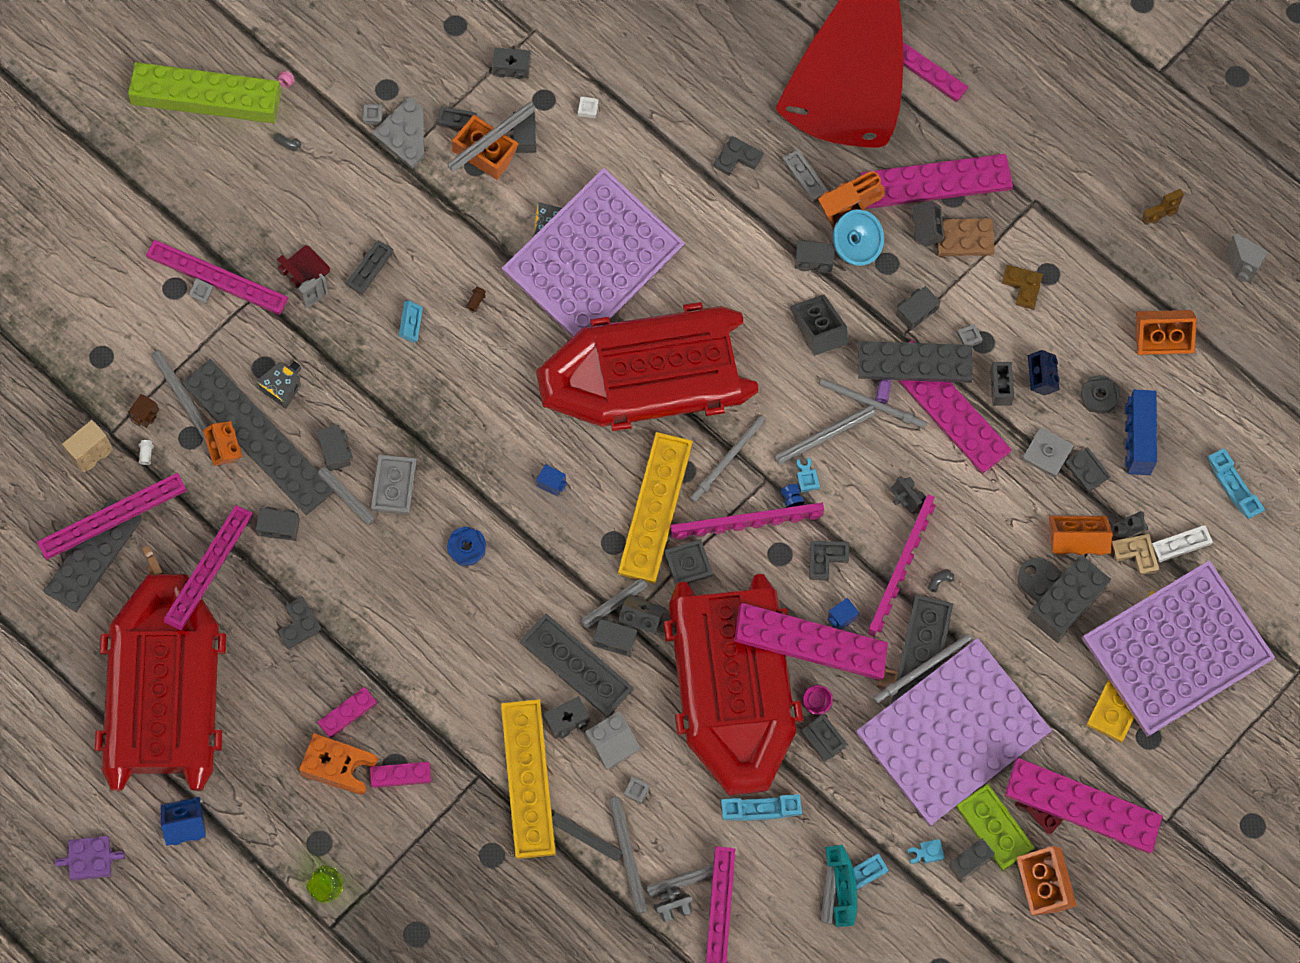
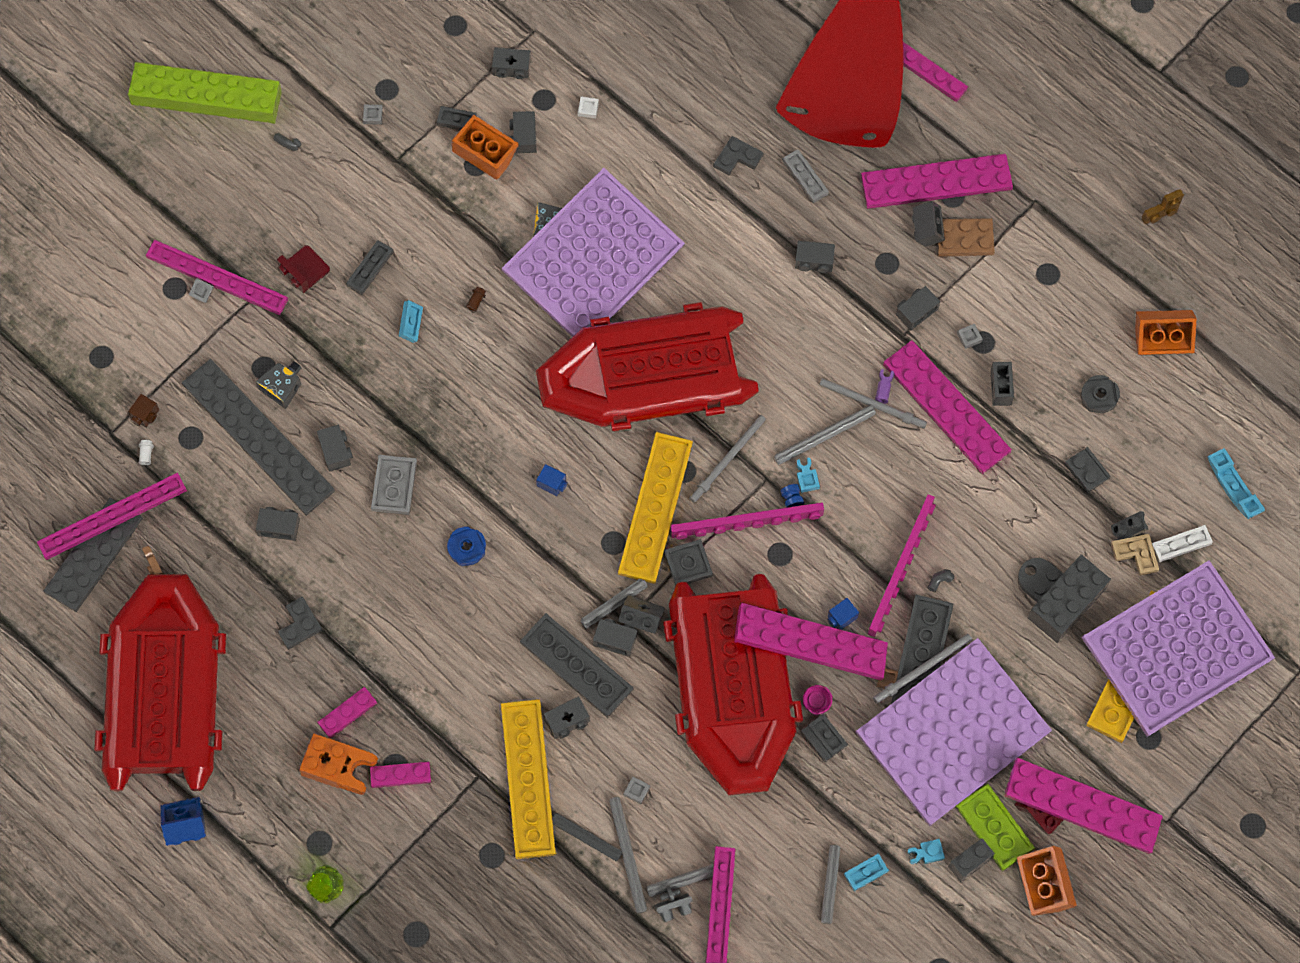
(87, 446): tan brick -> none
(89, 858): medium lavender plate -> none
(180, 392): light grey axle -> none
(208, 567): dark pink plate -> none
(222, 443): orange brick -> none
(286, 79): bright pink plate -> none
(313, 290): light grey plate -> none
(346, 495): light grey axle -> none
(404, 132): light grey plate -> none
(491, 136): light grey axle -> none
(612, 740): light grey slope -> none
(761, 809): medium azure slope -> none
(820, 325): dark grey slope -> none
(824, 552): dark grey plate -> none
(845, 885): teal slope -> none
(852, 196): orange brick -> none
(867, 237): medium azure dish -> none
(905, 495): dark grey hips -> none
(915, 361): dark grey plate -> none
(1026, 281): pearl gold plate -> none
(1043, 372): dark blue brick -> none
(1047, 452): light grey plate -> none
(1080, 535): orange slope -> none
(1142, 432): blue brick -> none
(1245, 258): light grey slope -> none

